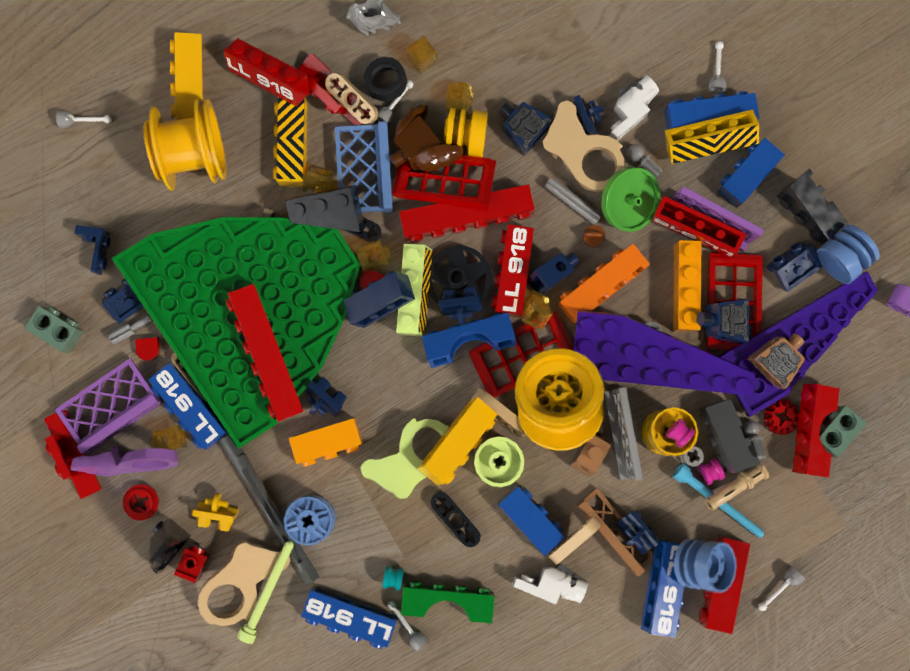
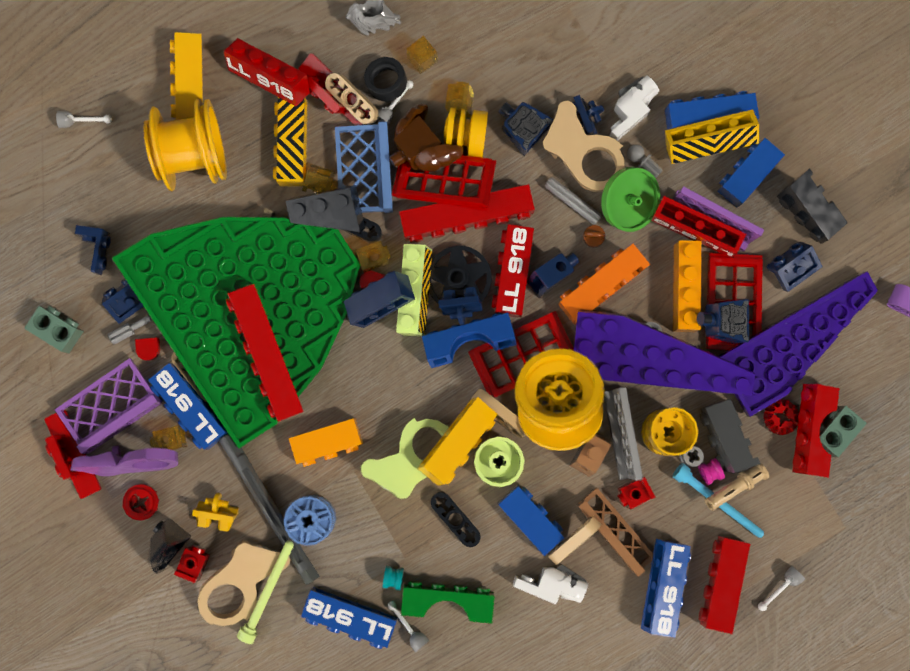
(322, 401): dark blue hips -> none
(536, 310): clear yellow brick -> none
(637, 532): dark blue hips -> none
(645, 493): none -> red brick
(680, 432): dark pink wheel -> none
(705, 565): medium blue wheel -> none
(718, 83): hinge -> none
(751, 429): light grey axle -> none
(779, 360): torso -> none
(848, 254): medium blue wheel -> none

